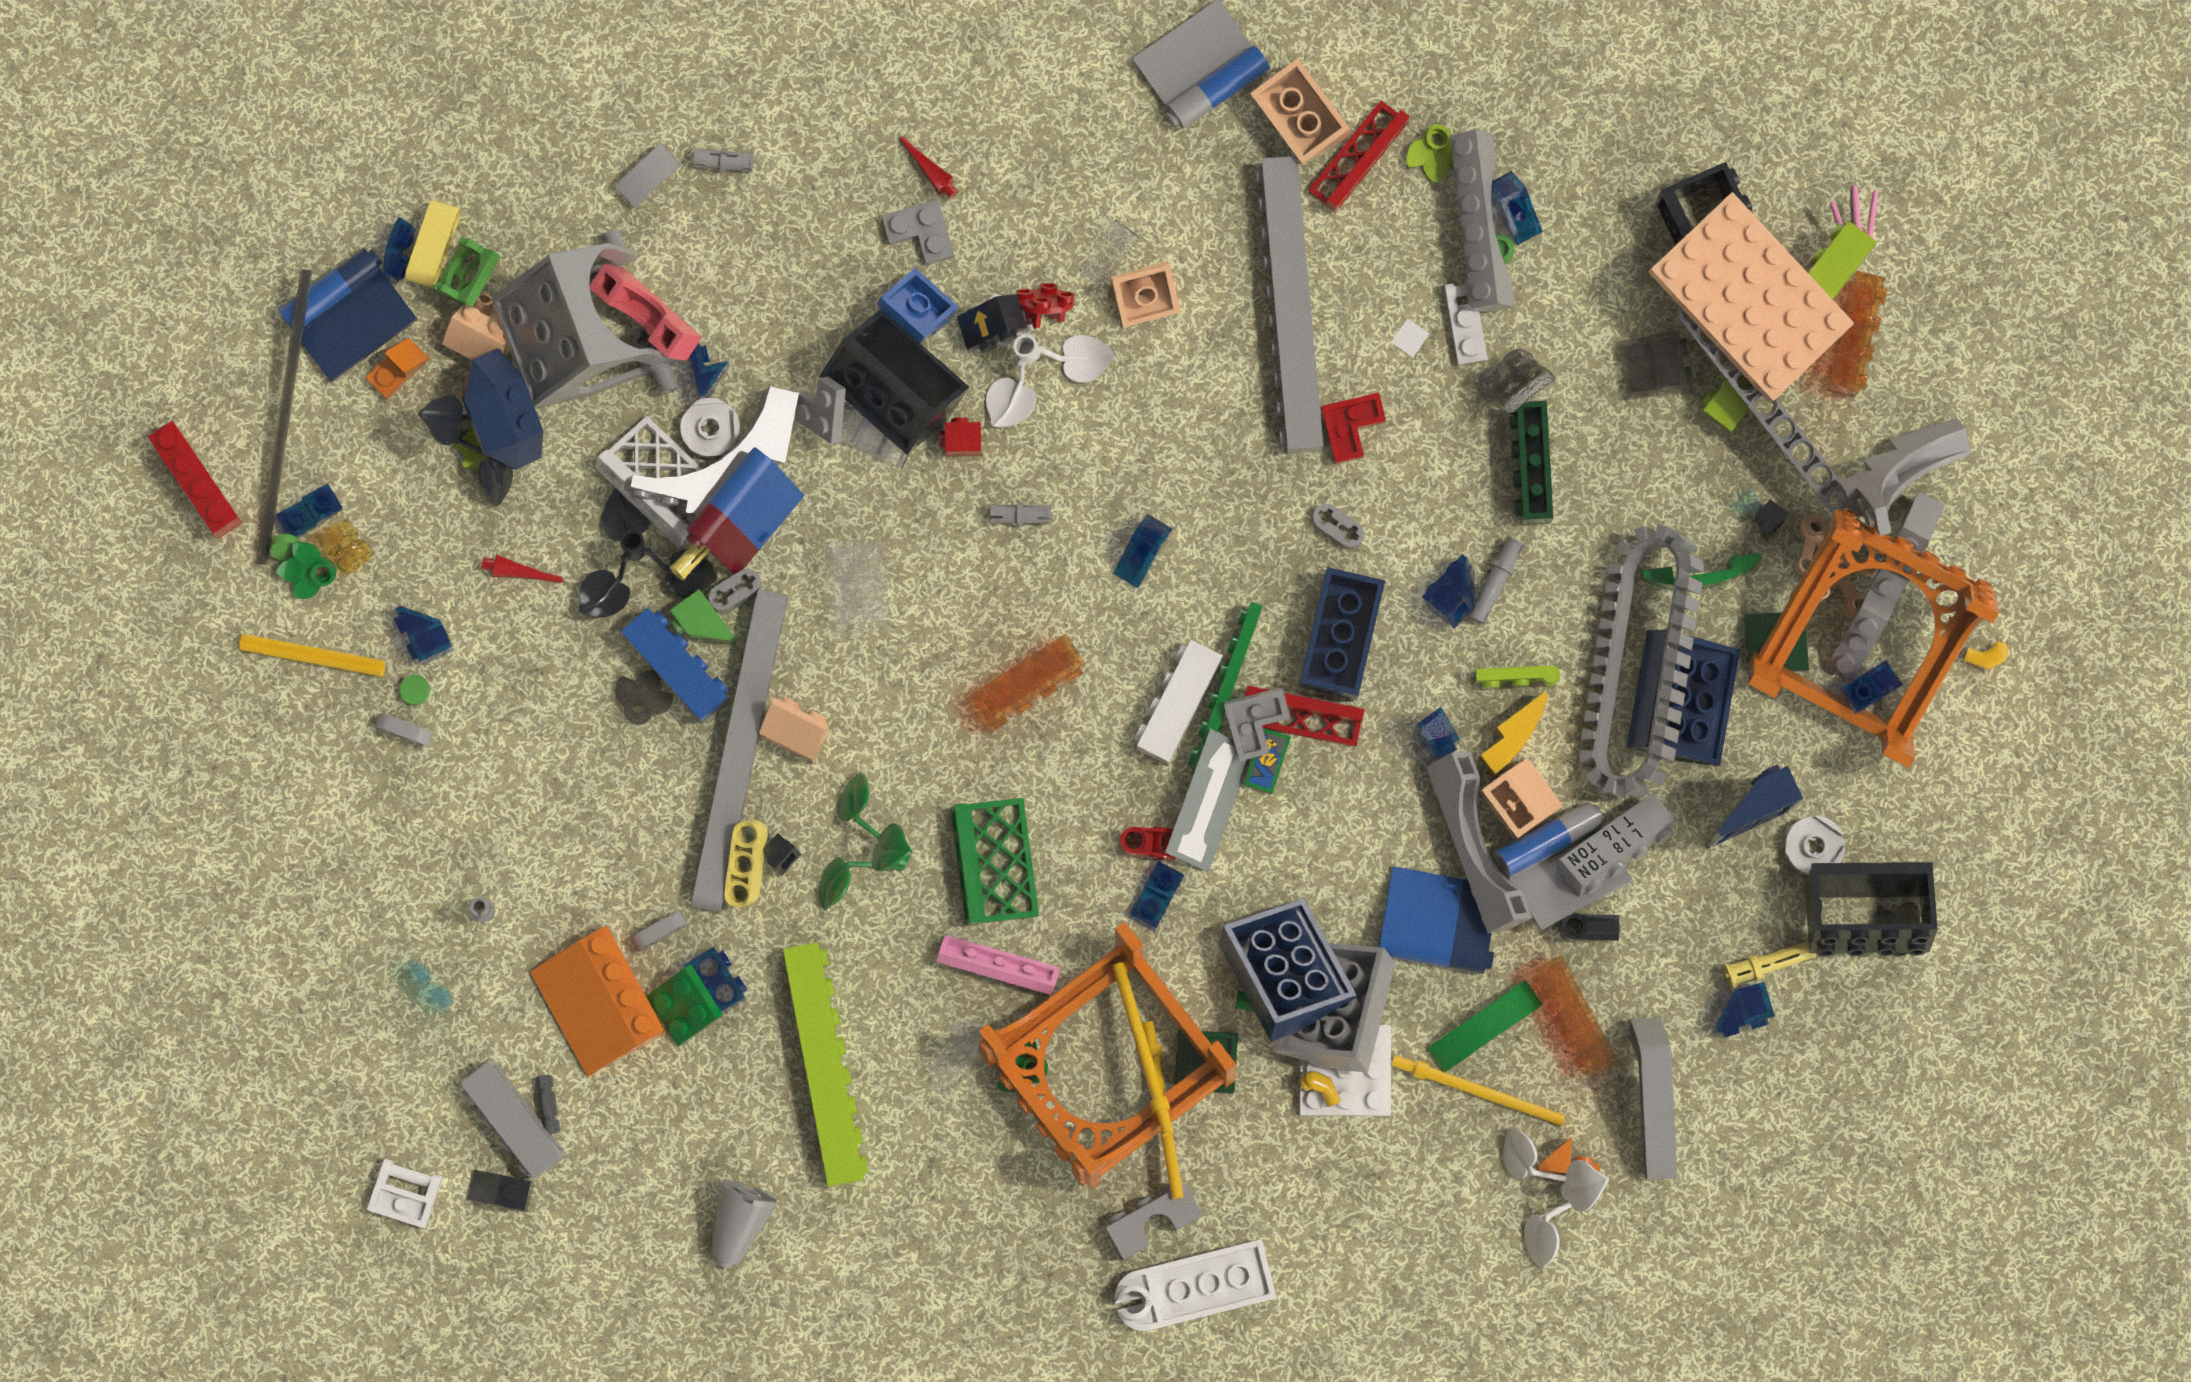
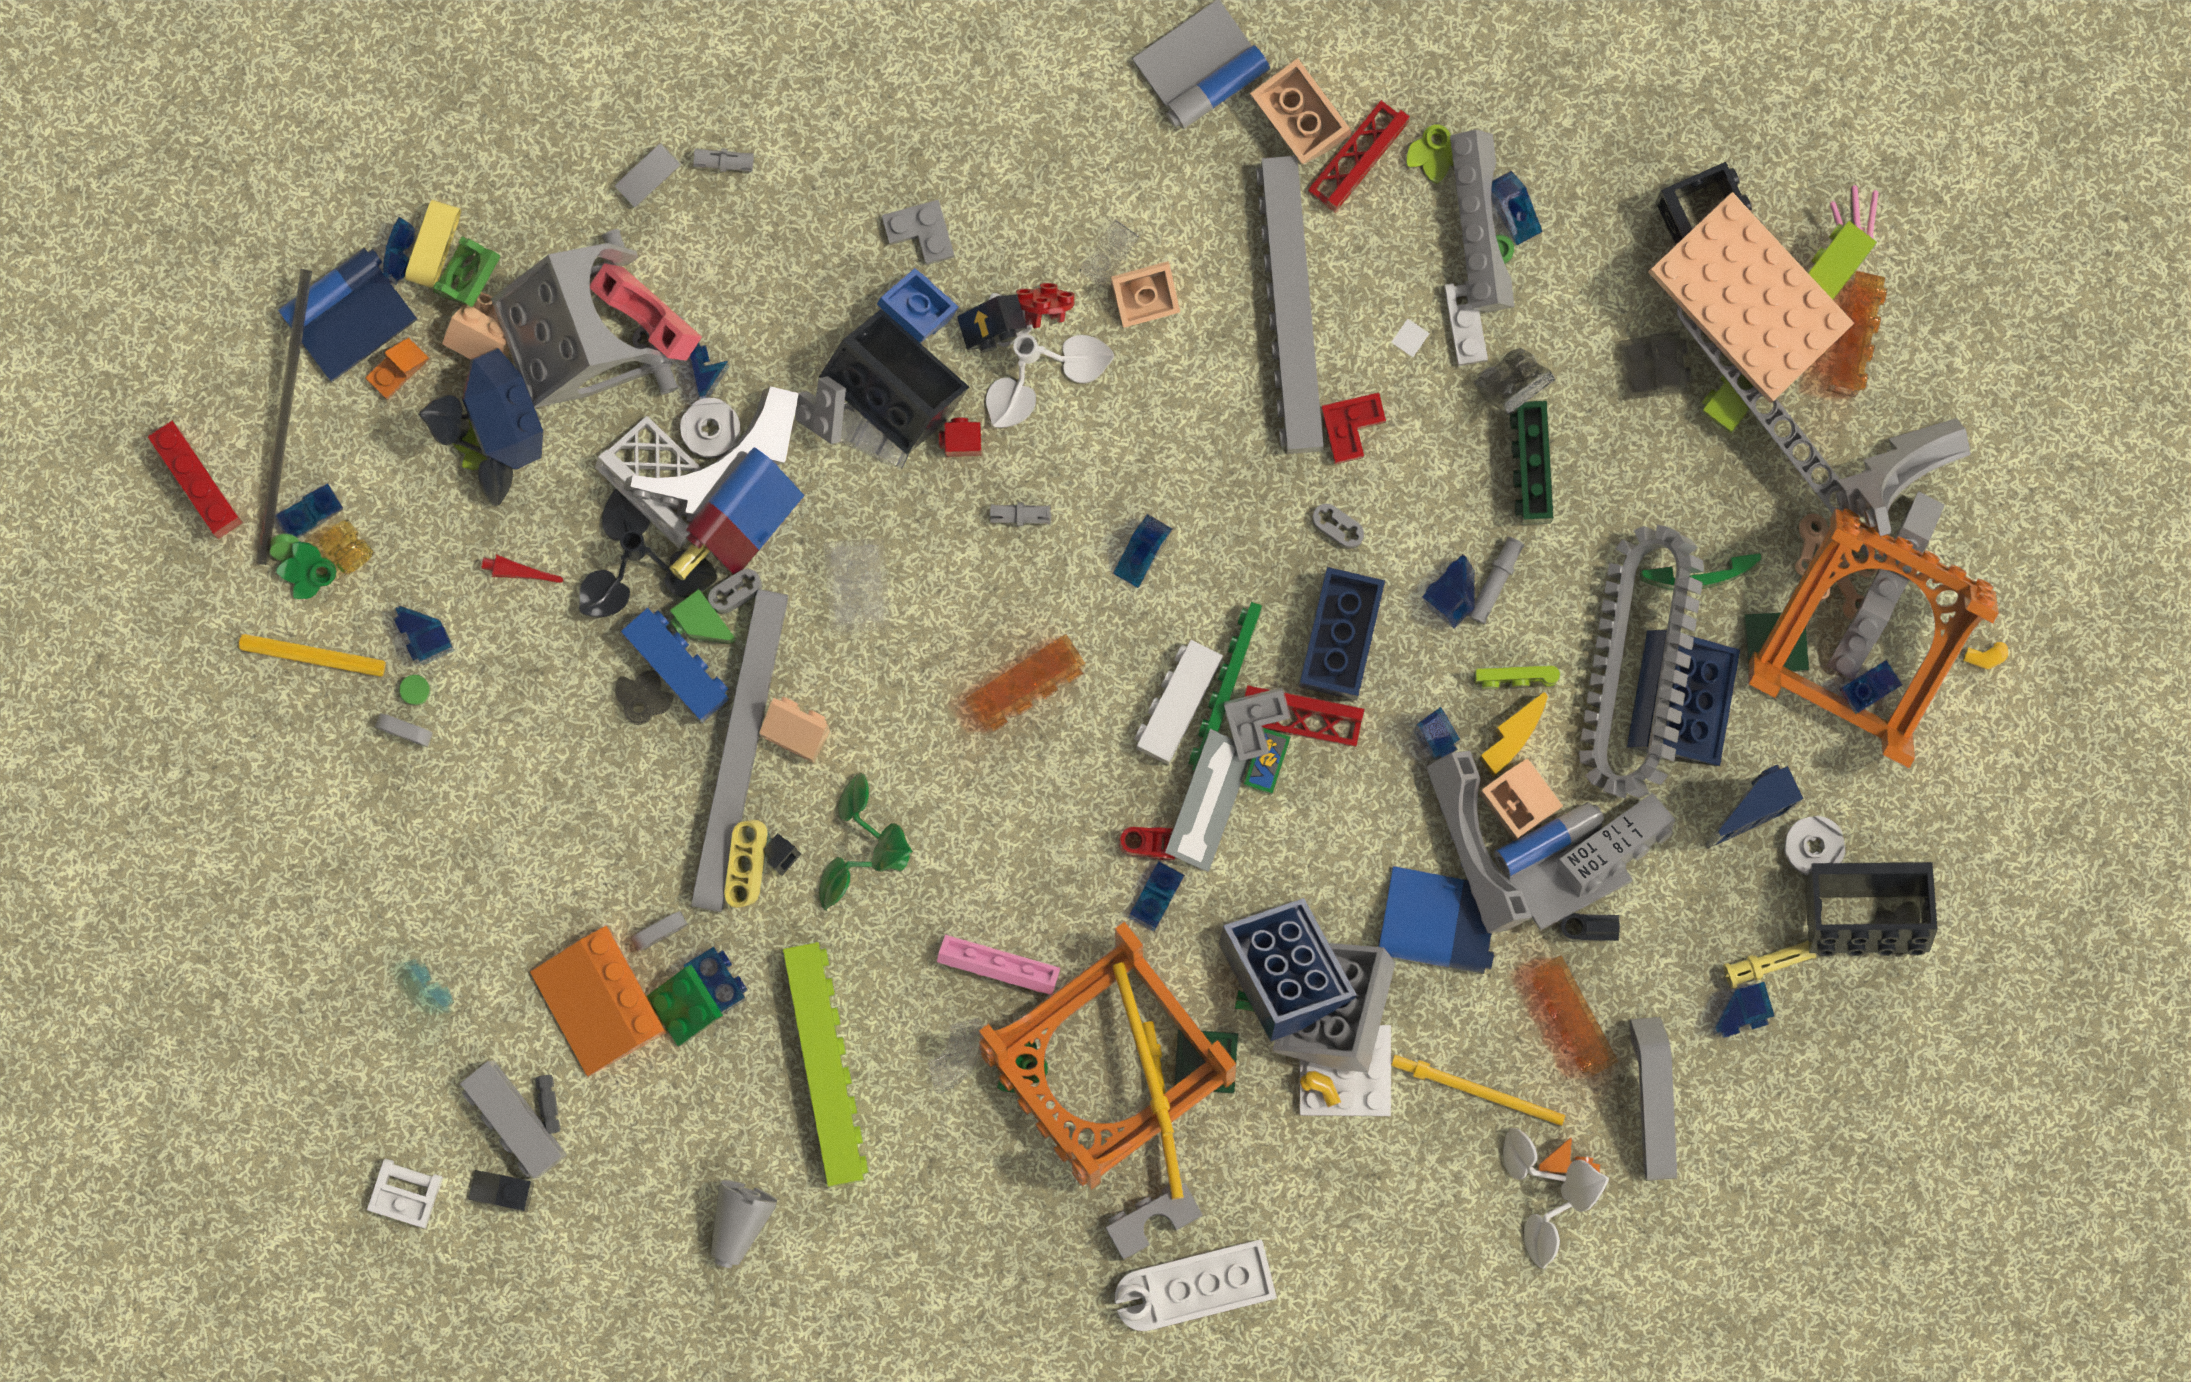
(475, 906): light grey pin -> none
(937, 176): red piece -> none
(968, 863): green fence -> none
(1485, 1026): green slope -> none
(1769, 516): black piece -> none

